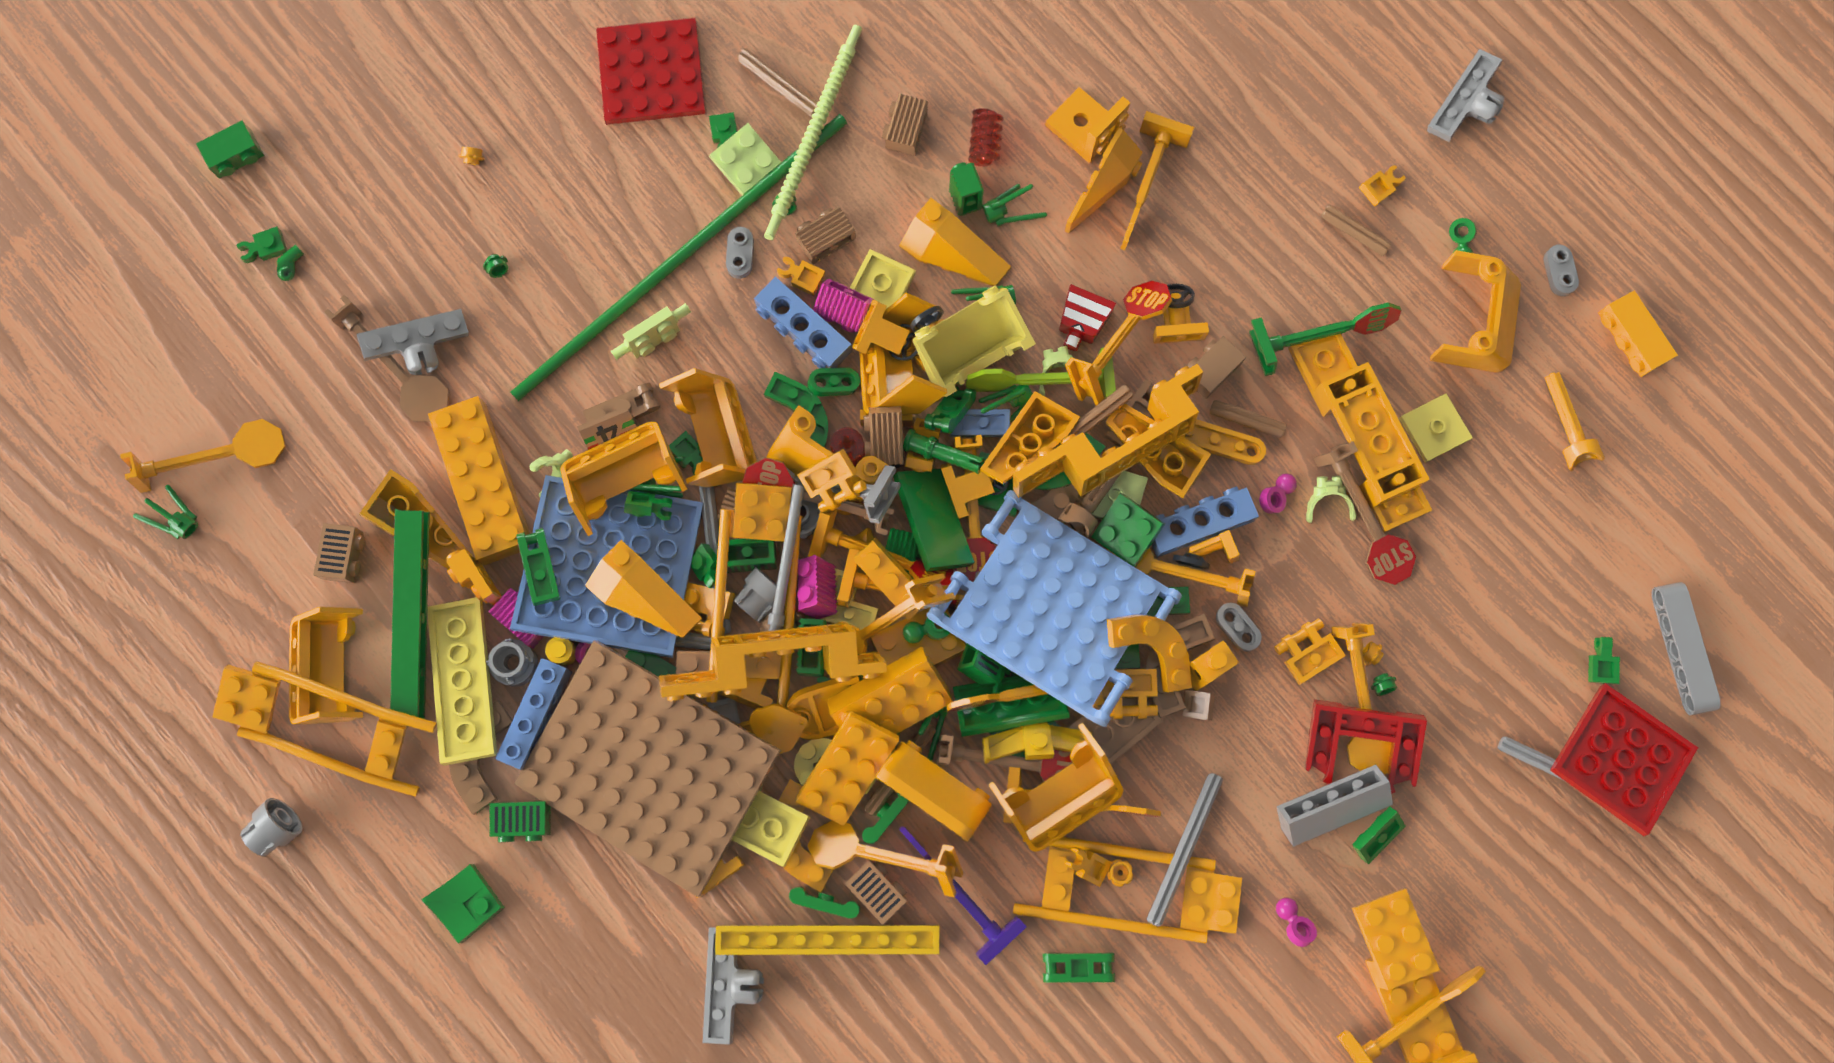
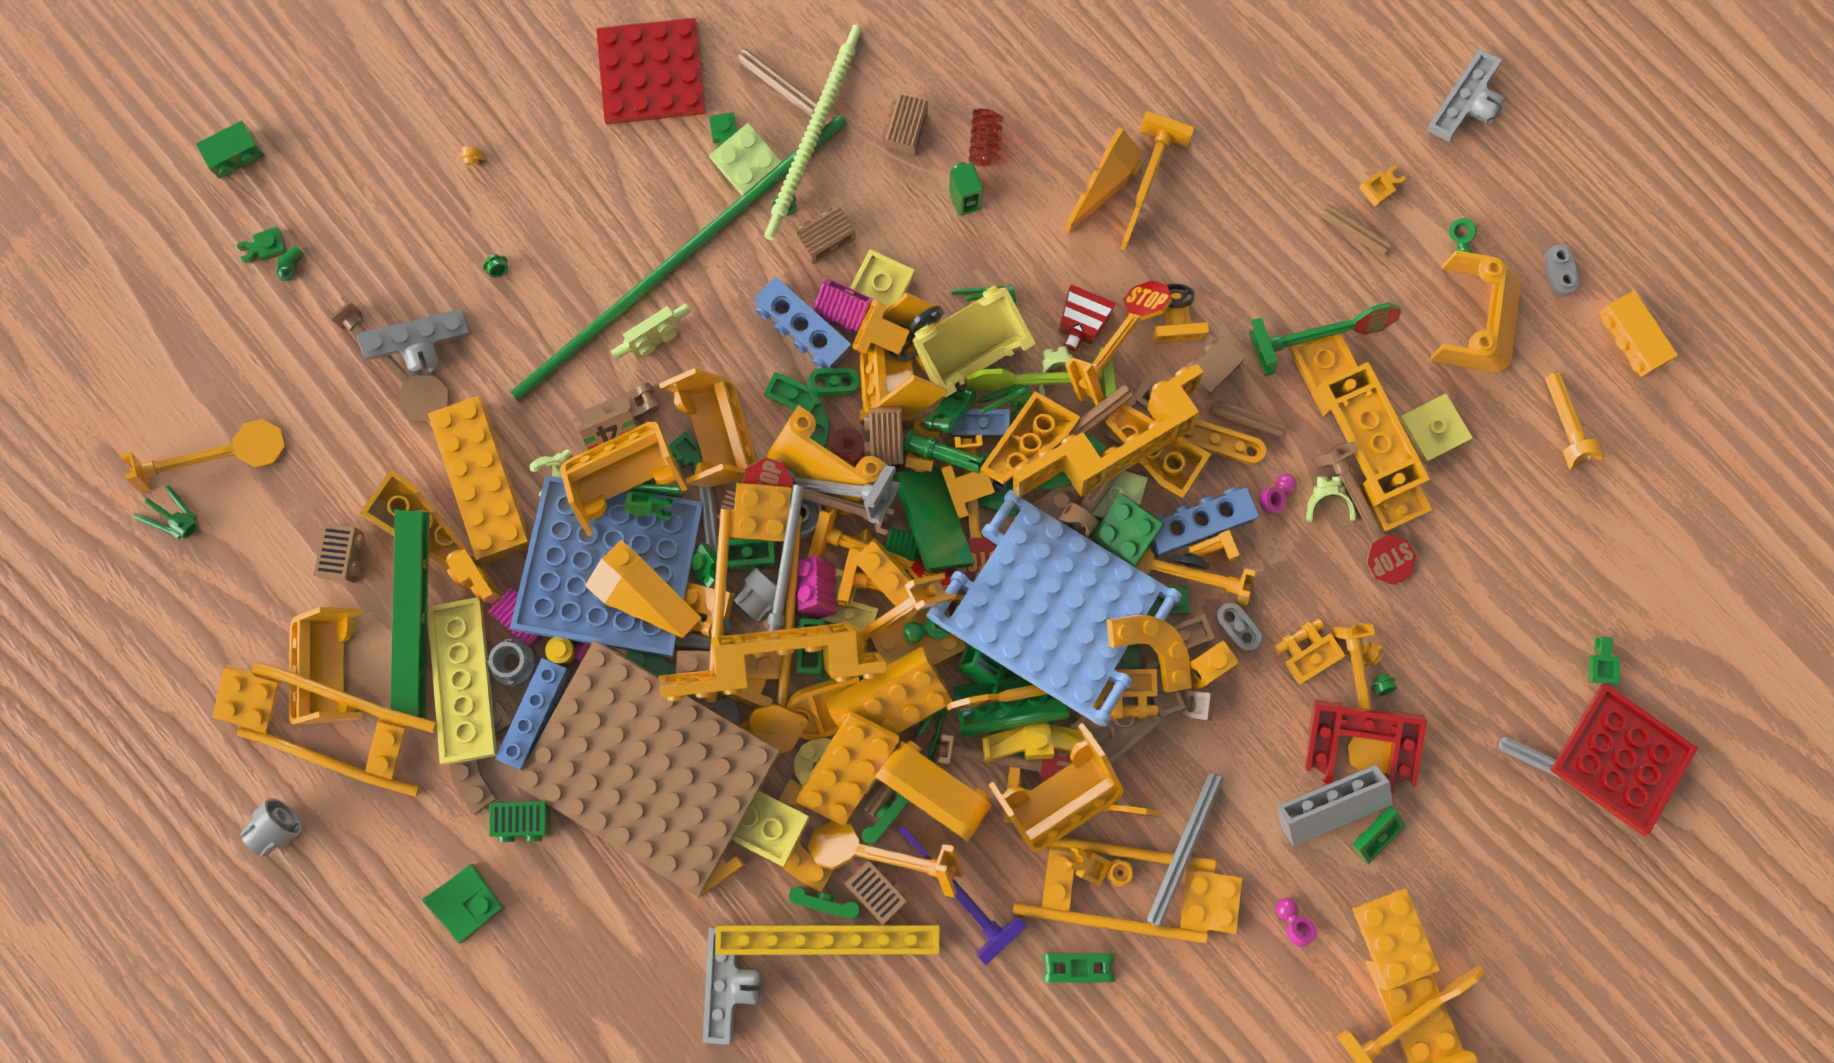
(538, 567): green plate -> none
(740, 251): light grey plate -> none
(805, 276): light orange plate -> none
(828, 473): light orange plate -> none
(945, 241): light orange wedge -> none
(996, 208): green plant -> none
(1100, 128): light orange bracket -> none
(1685, 648): light grey beam -> none

